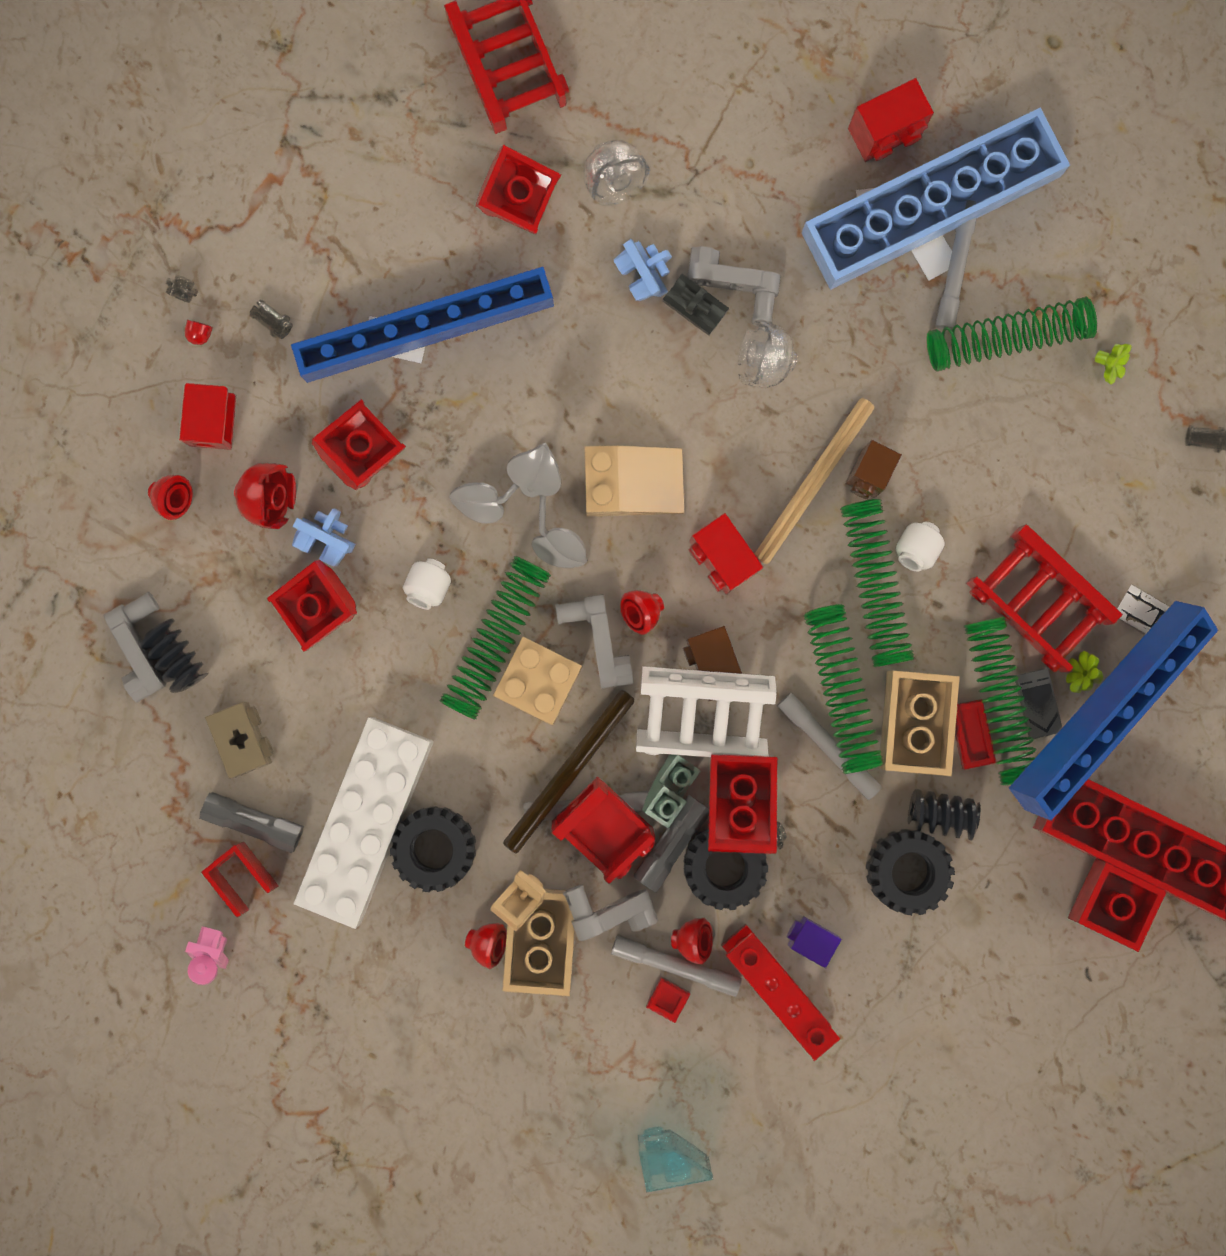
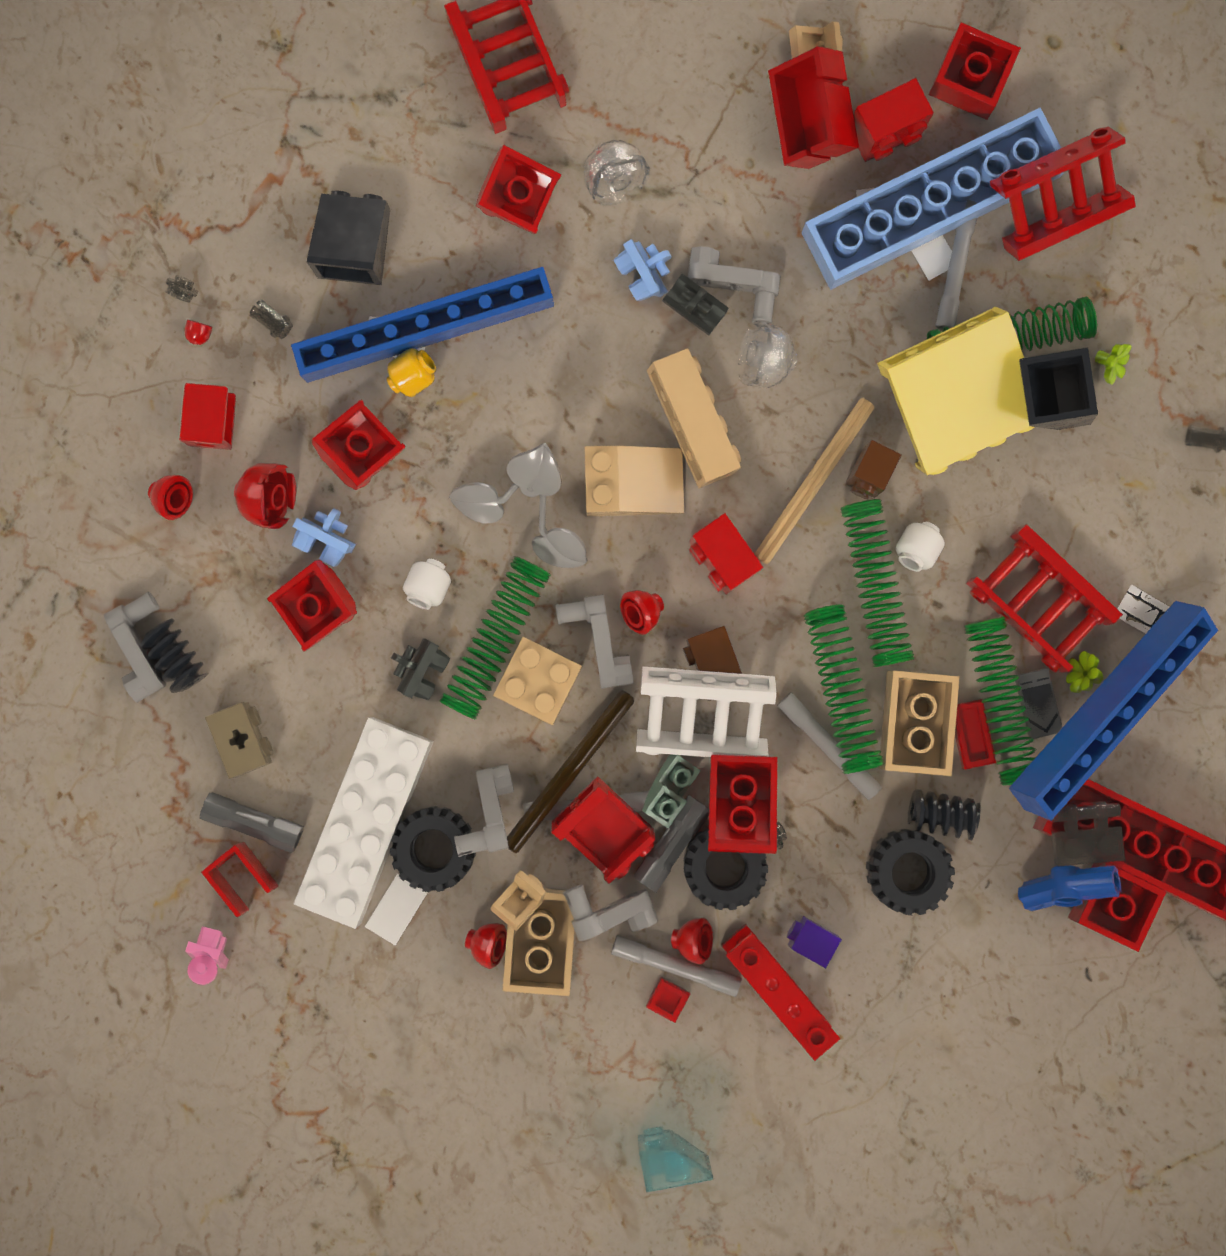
(349, 238): none -> black slope
(395, 910): none -> white sticker
(411, 372): none -> yellow head
(426, 656): none -> pearl dark grey hips
(493, 837): none -> light grey beam
(694, 417): none -> tan brick
(806, 38): none -> tan bracket
(813, 108): none -> red piece
(960, 390): none -> light yellow panel
(974, 71): none -> red brick
(1059, 389): none -> black slope
(1069, 887): none -> blue piece
(1082, 213): none -> red fence
(1088, 845): none -> clear smoke plate

